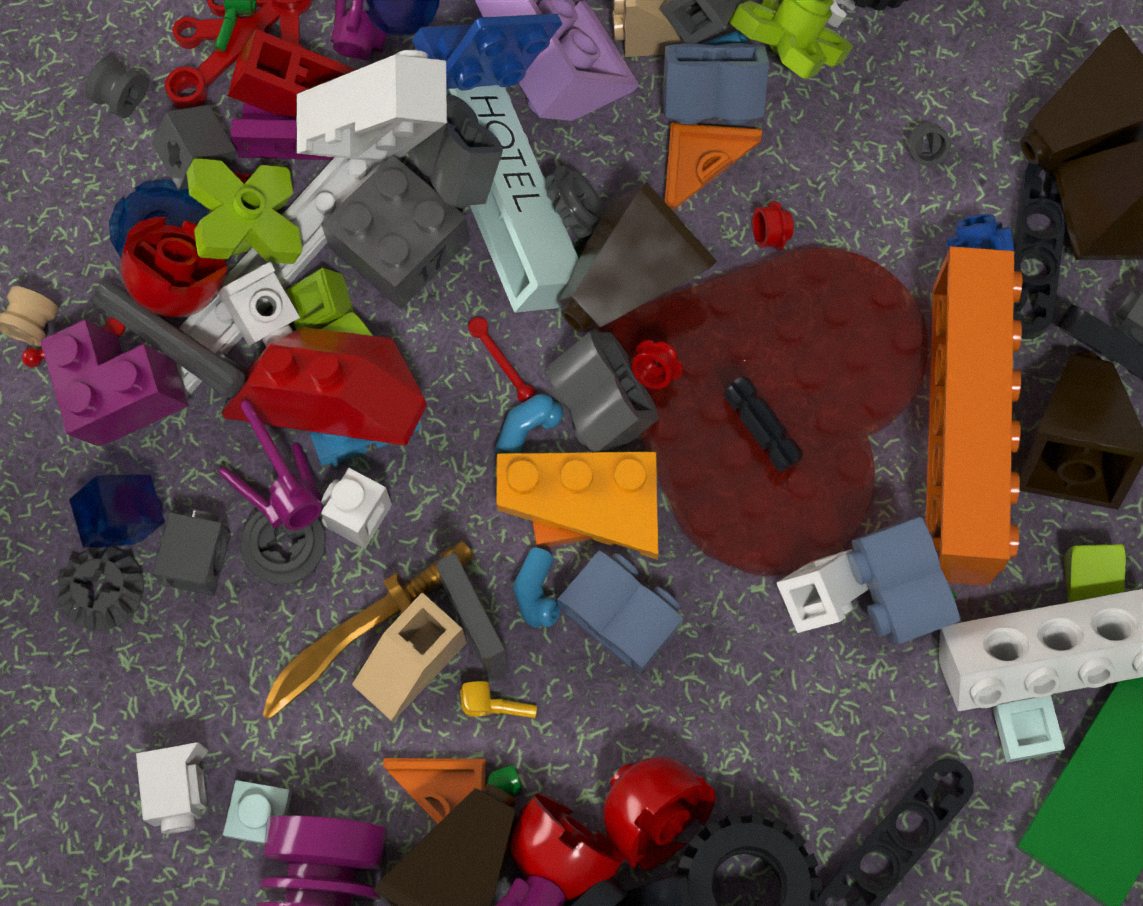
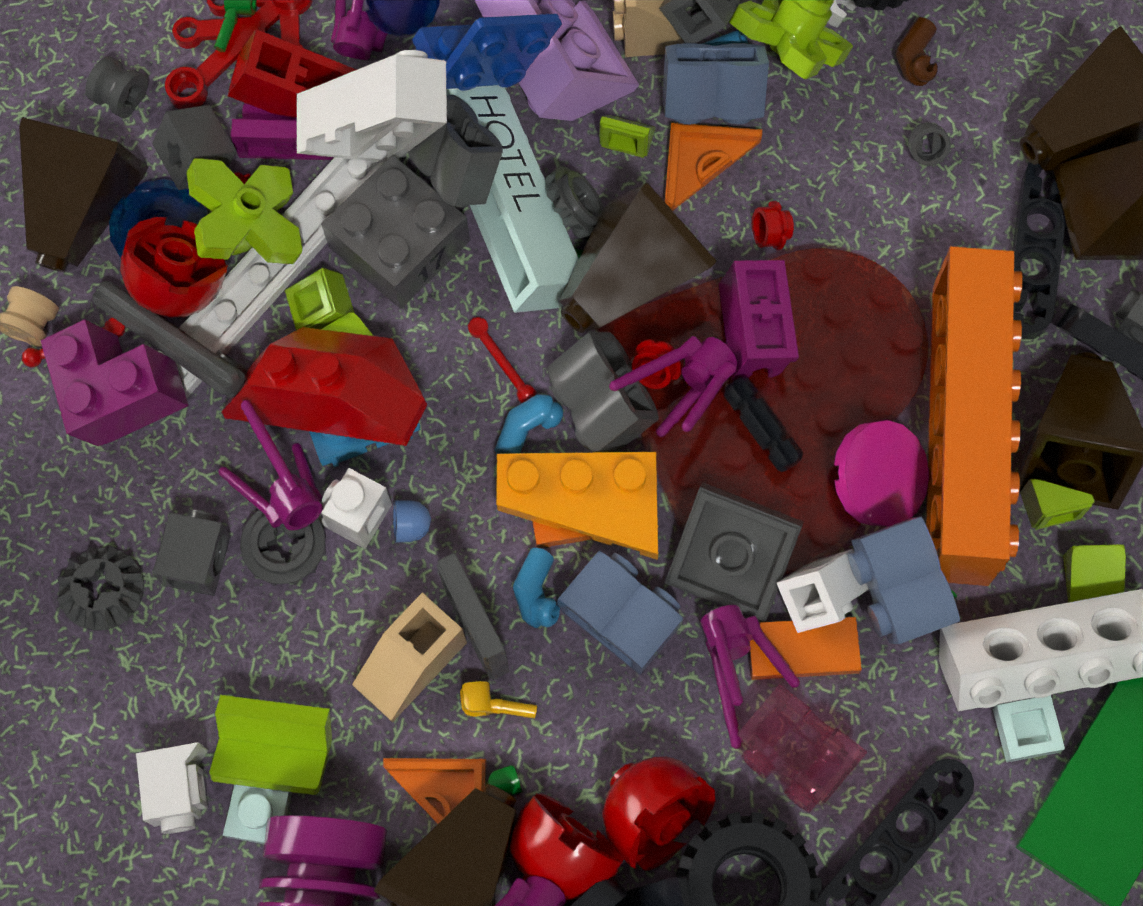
(71, 189): none -> dark brown slope
(116, 510): clear blue brick -> none
(241, 300): white brick -> none
(271, 745): none -> lime panel
(315, 659): pearl gold sword -> none
(410, 521): none -> medium blue hinge
(626, 135): none -> lime slope
(705, 371): none -> magenta plant
(729, 640): none -> magenta plant
(733, 551): none -> dark grey tile
(758, 316): none -> magenta hinge
(798, 749): none -> clear pink cylinder
(814, 652): none -> orange tile
(881, 473): none -> dark pink tile
(911, 53): none -> reddish brown arm
(982, 233): blue gear -> none
(1053, 504): none -> lime slope

